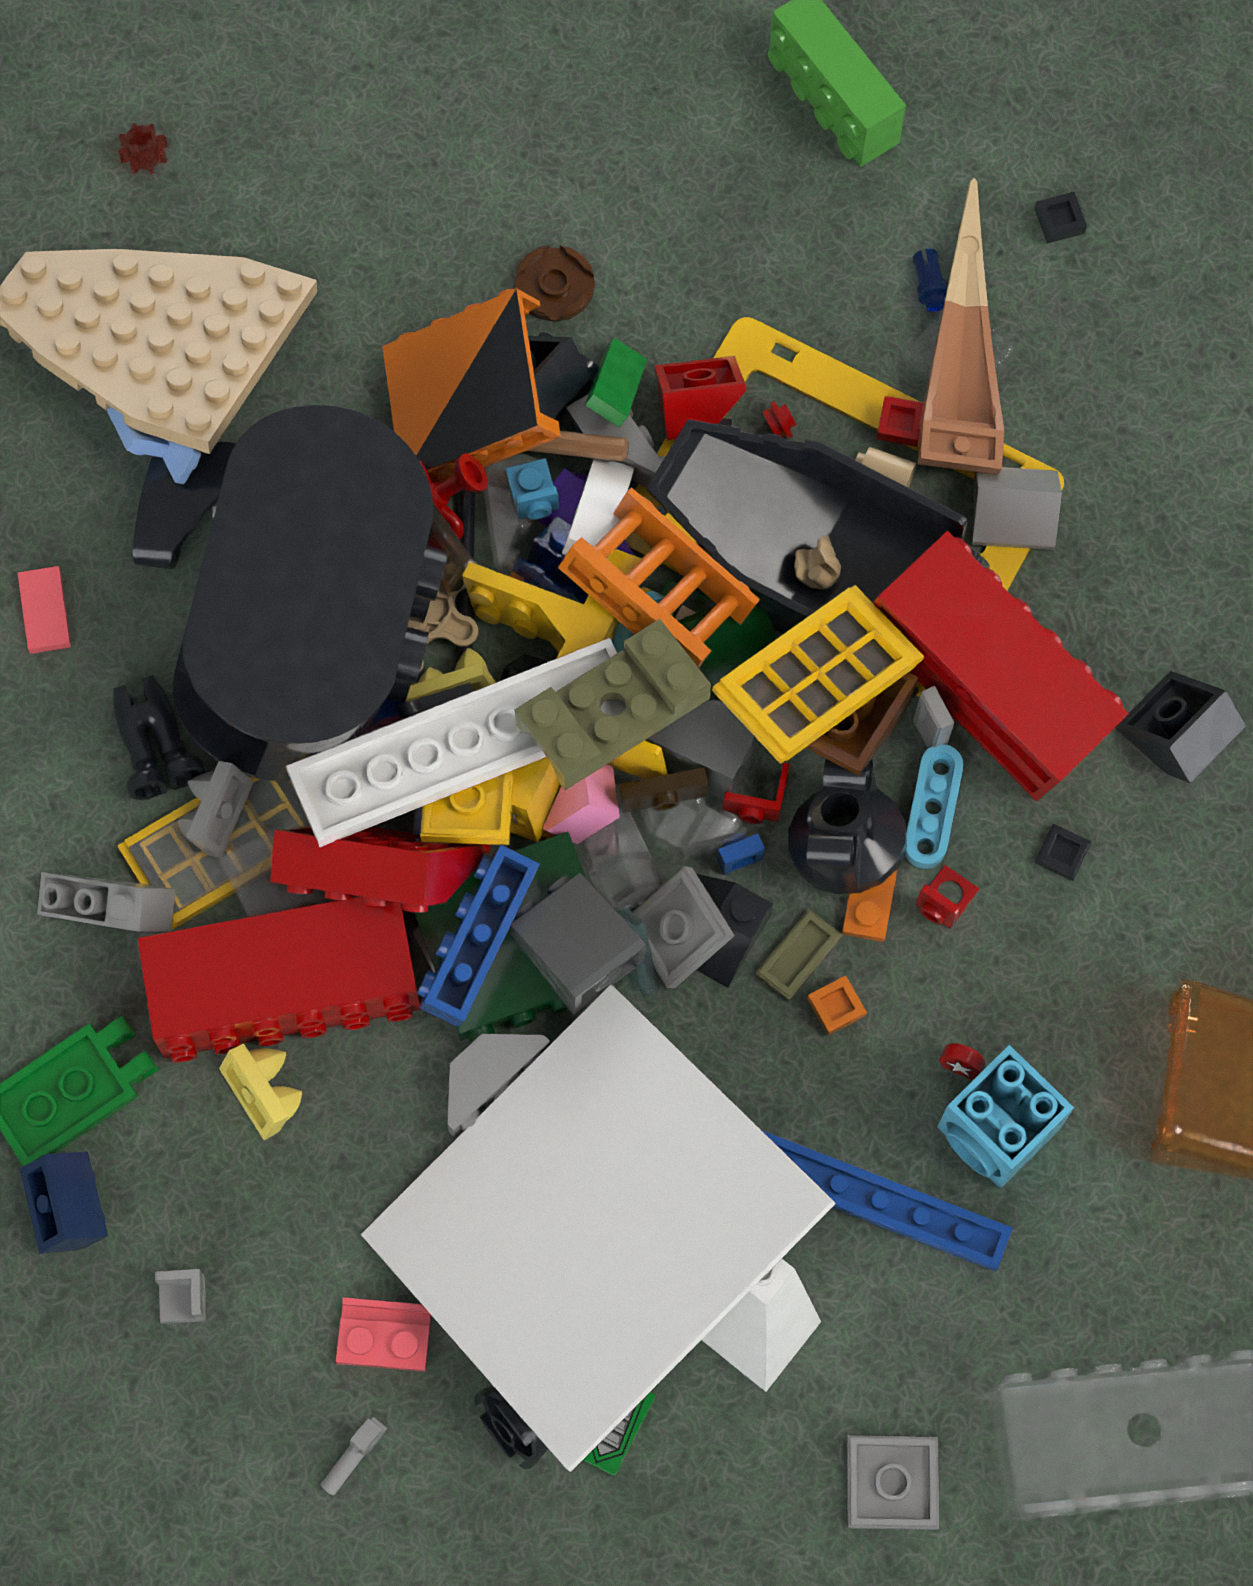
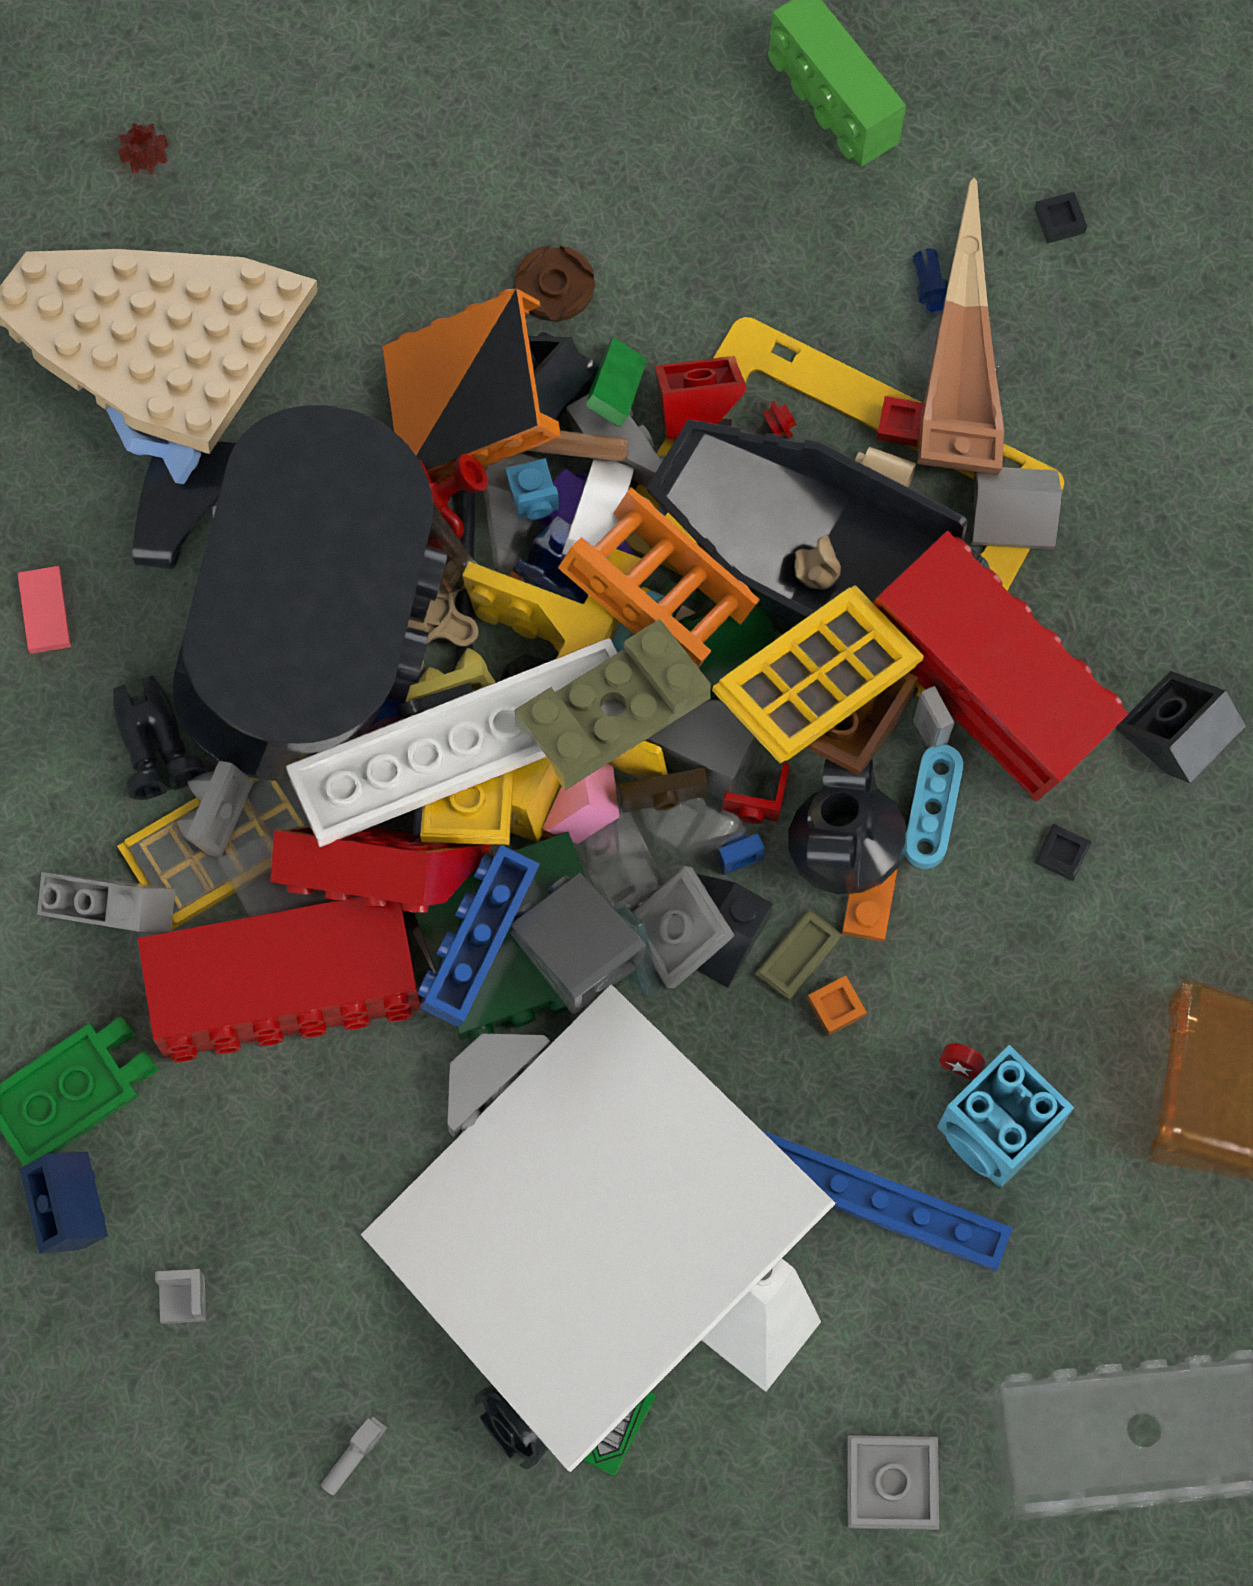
(249, 1077): light yellow tile -> none
(383, 1334): coral plate -> none
(939, 908): red bracket -> none

